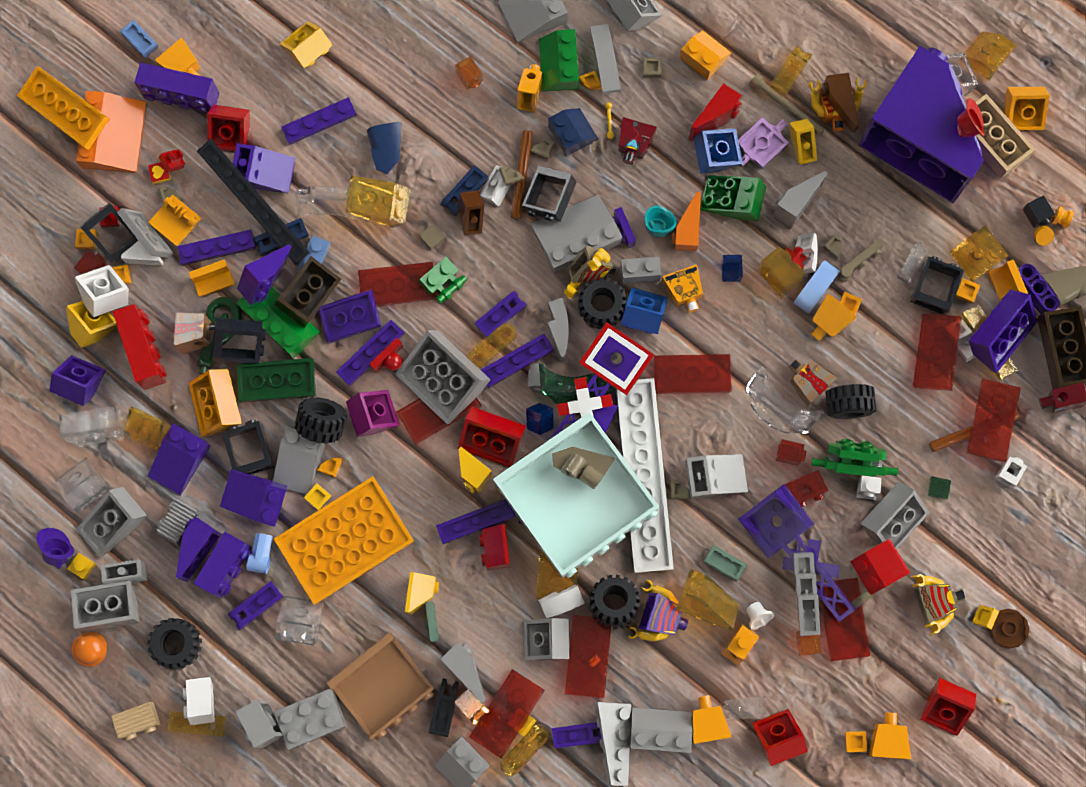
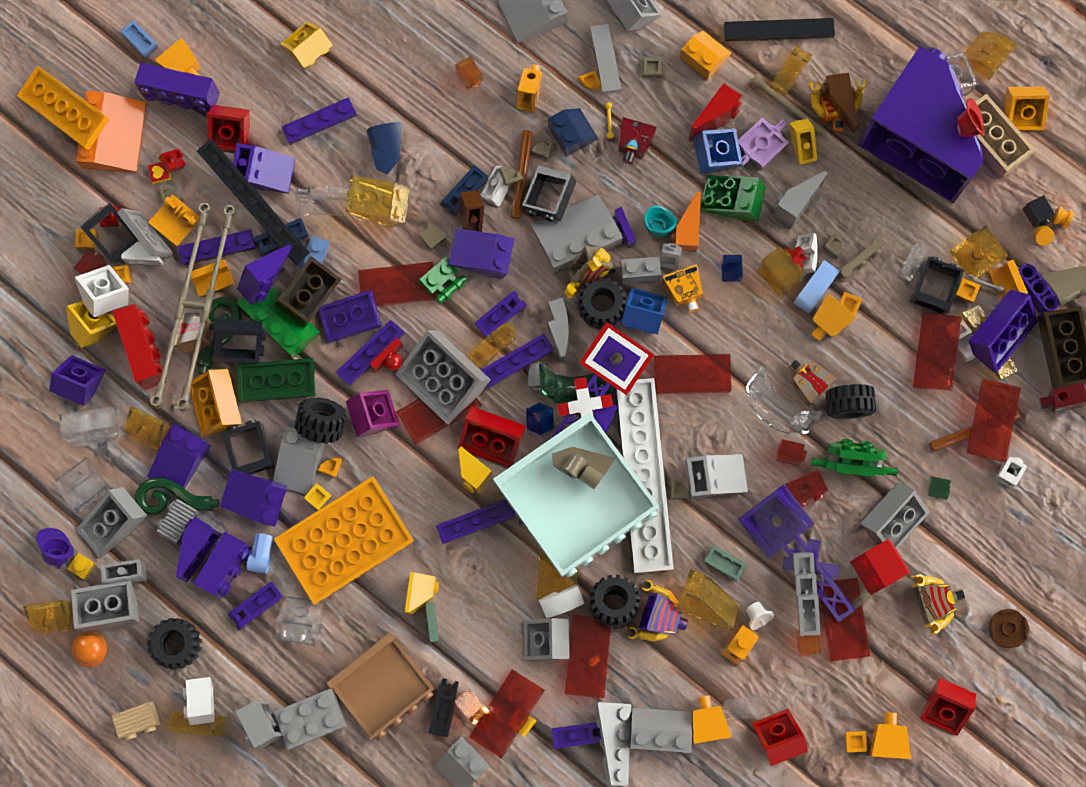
(50, 616): none -> clear yellow slope
(184, 303): none -> dark tan bar
(200, 503): none -> dark green plant
(462, 664): light grey slope -> none
(481, 252): none -> dark purple slope
(496, 548): red slope -> none
(524, 750): clear yellow plate -> none
(559, 61): green slope -> none
(670, 256): none -> light grey bracket
(779, 29): none -> black tile
(868, 487): white brick -> none
(985, 616): yellow plate -> none
(1000, 289): none -> light grey hinge

